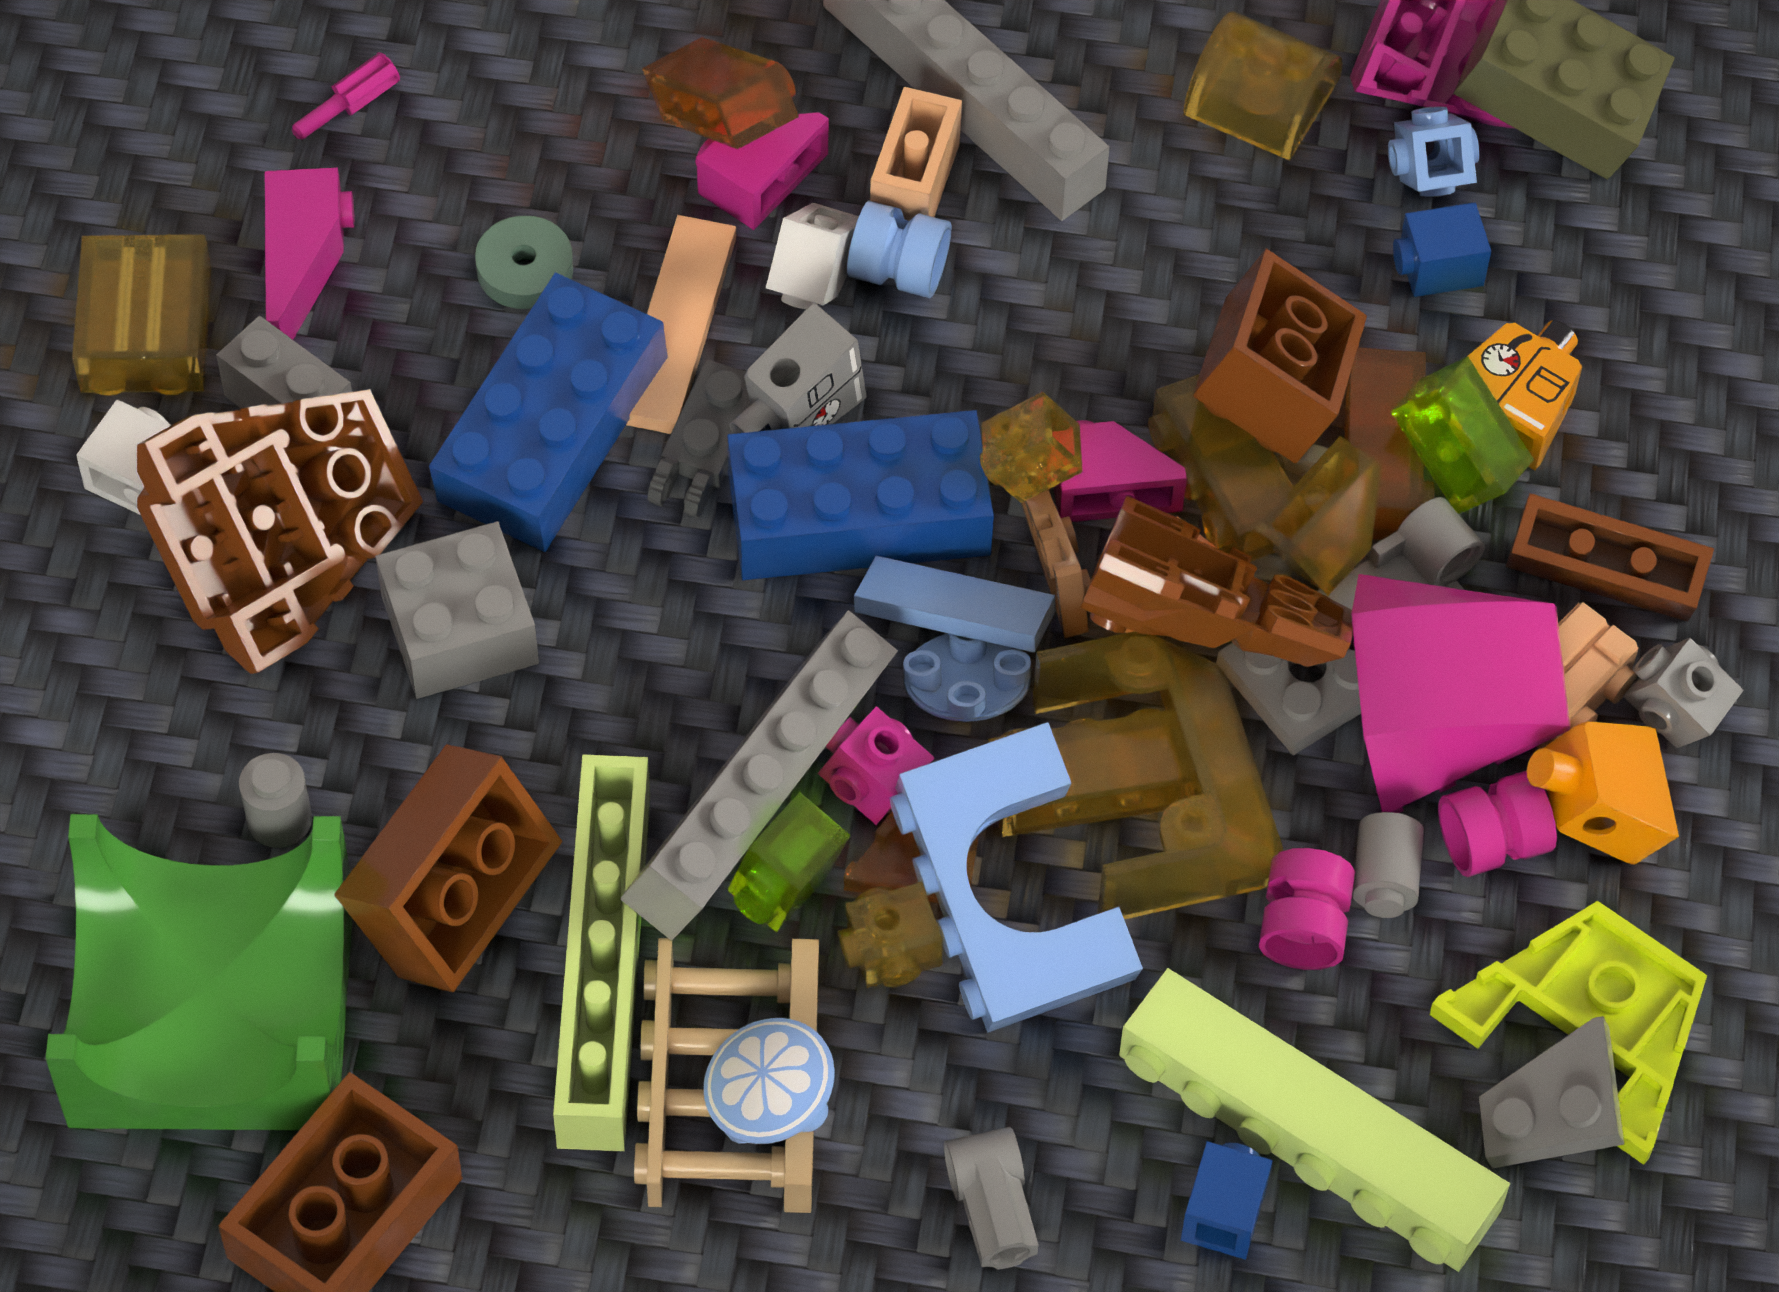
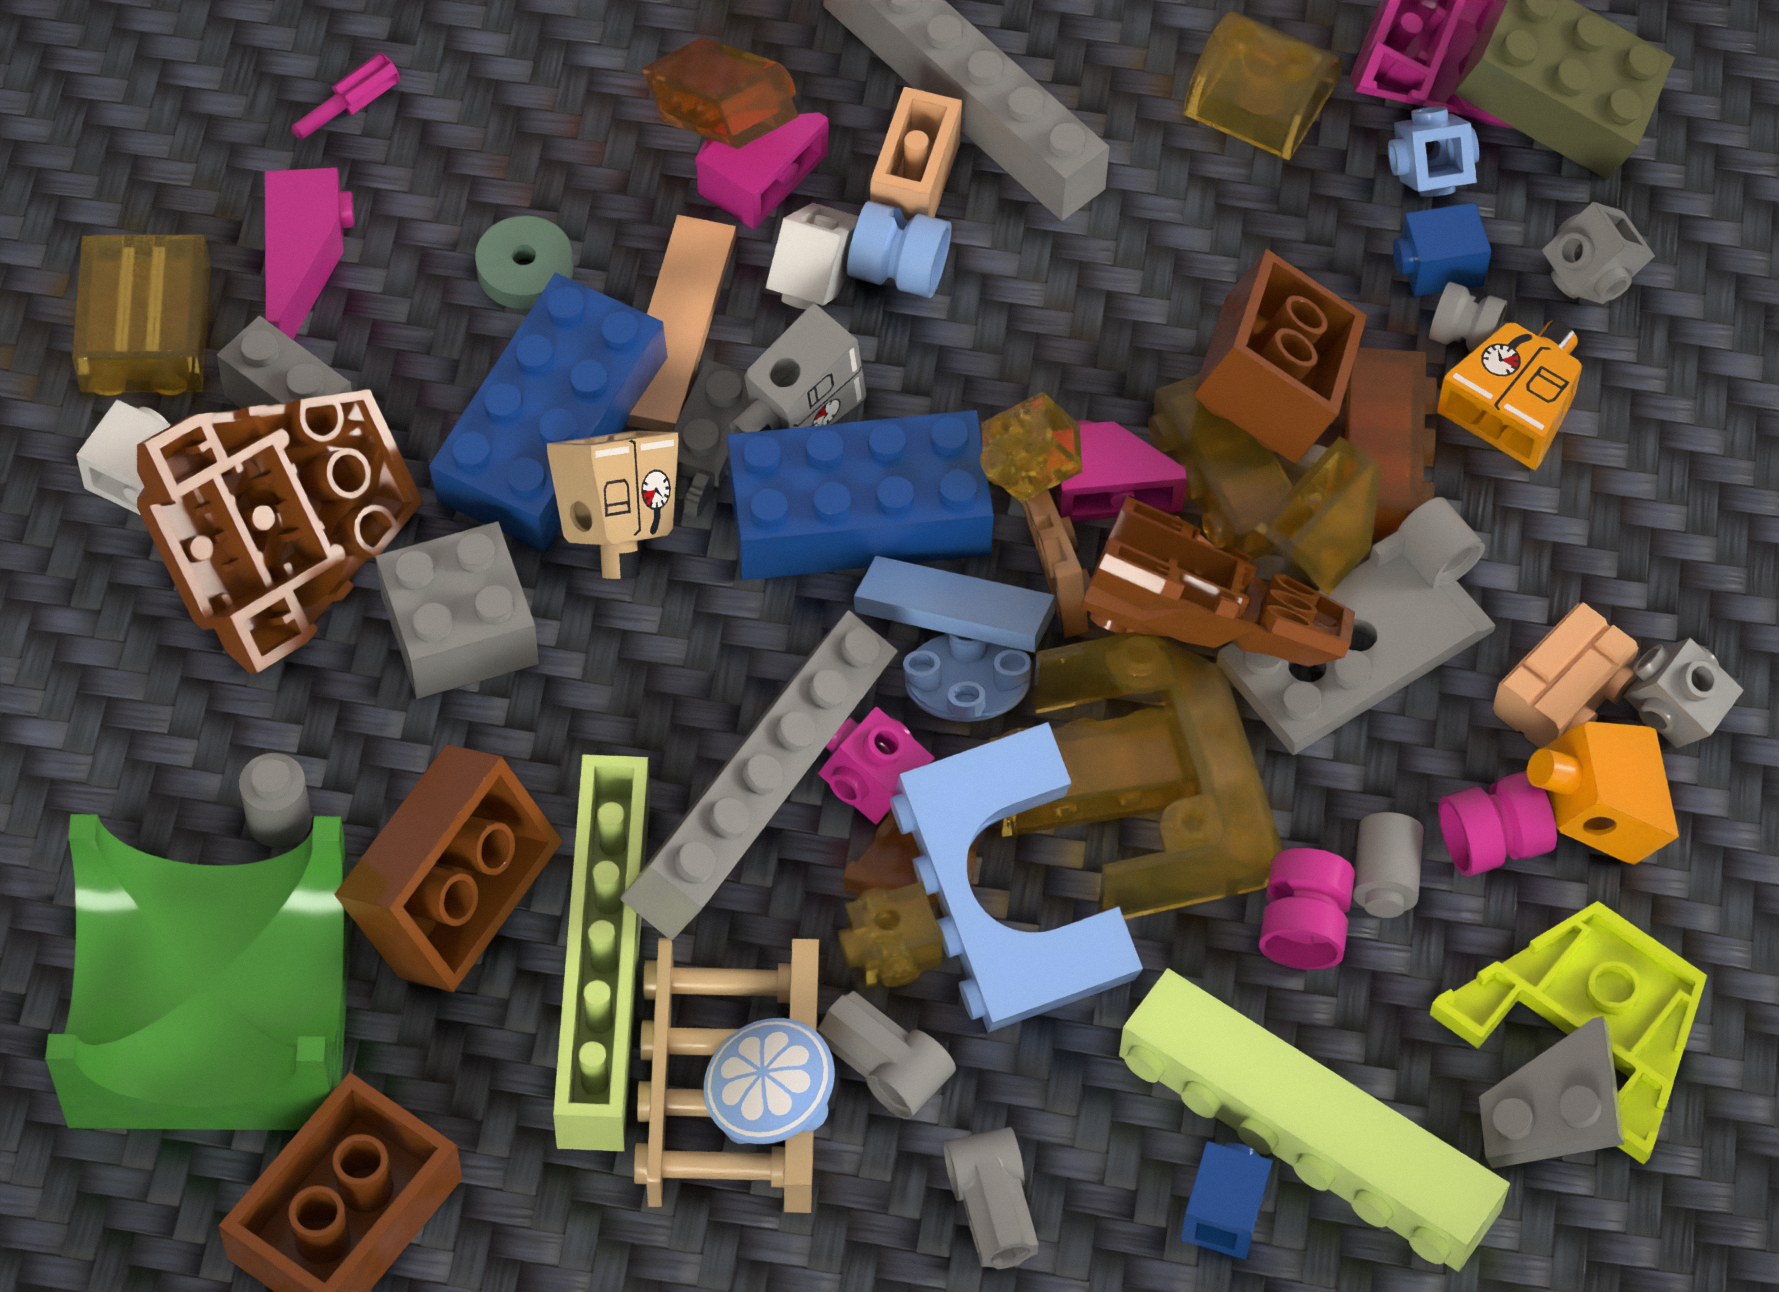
(615, 493): none -> tan torso
(787, 863): clear neon green brick -> none
(898, 1065): none -> light grey piece
(1452, 682): dark pink wedge -> none
(1461, 317): none -> light grey wheel
(1462, 435): clear neon green brick -> none
(1596, 254): none -> light grey brick
(1610, 557): dark orange brick -> none

